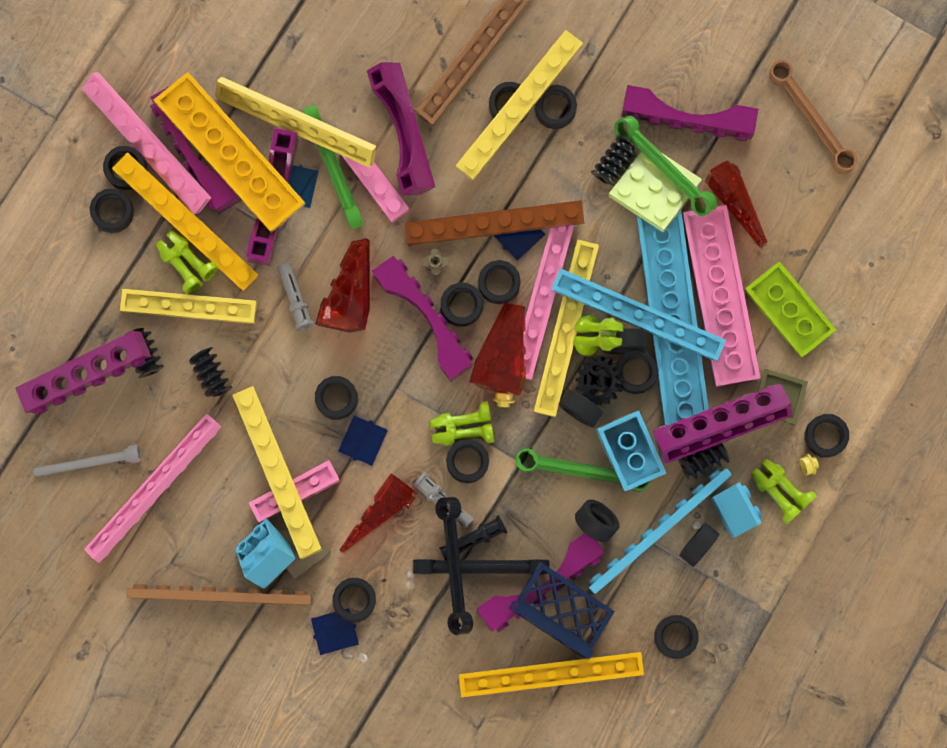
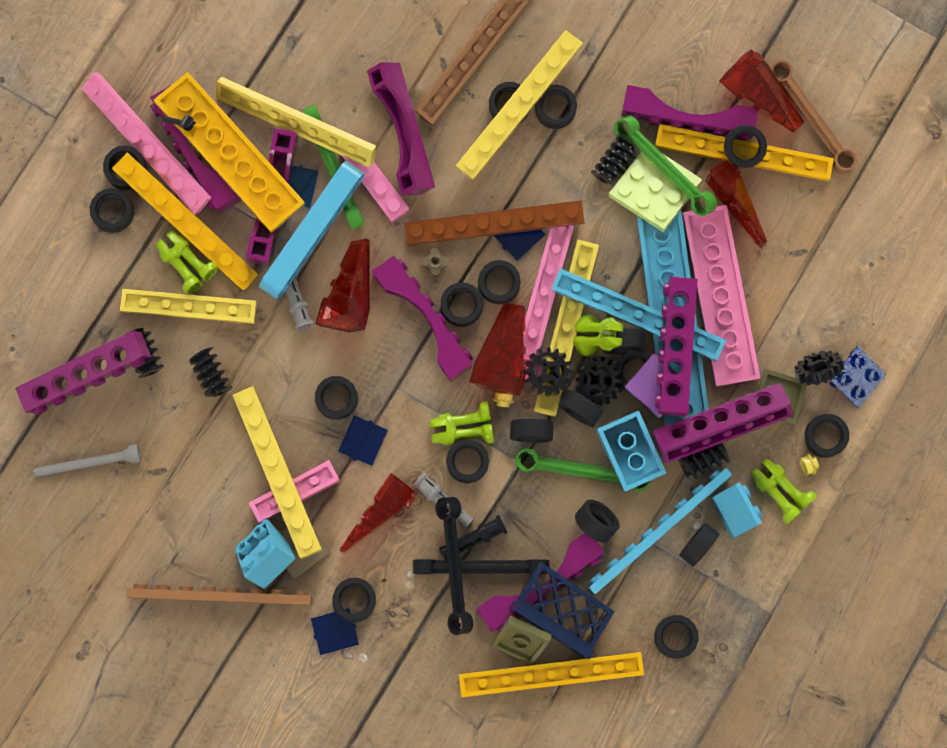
(152, 488): bright pink plate -> none
(186, 123): none -> black hand
(311, 230): none -> medium azure beam
(521, 640): none -> olive plate
(531, 430): none -> black tyre
(554, 376): none -> black gear
(644, 384): none -> medium lavender slope
(687, 290): none -> magenta brick
(713, 147): none -> yellow plate
(748, 162): none -> black tyre
(755, 80): none -> clear red wedge
(790, 309): lime plate -> none
(819, 367): none -> black gear
(859, 377): none -> clear blue hinge

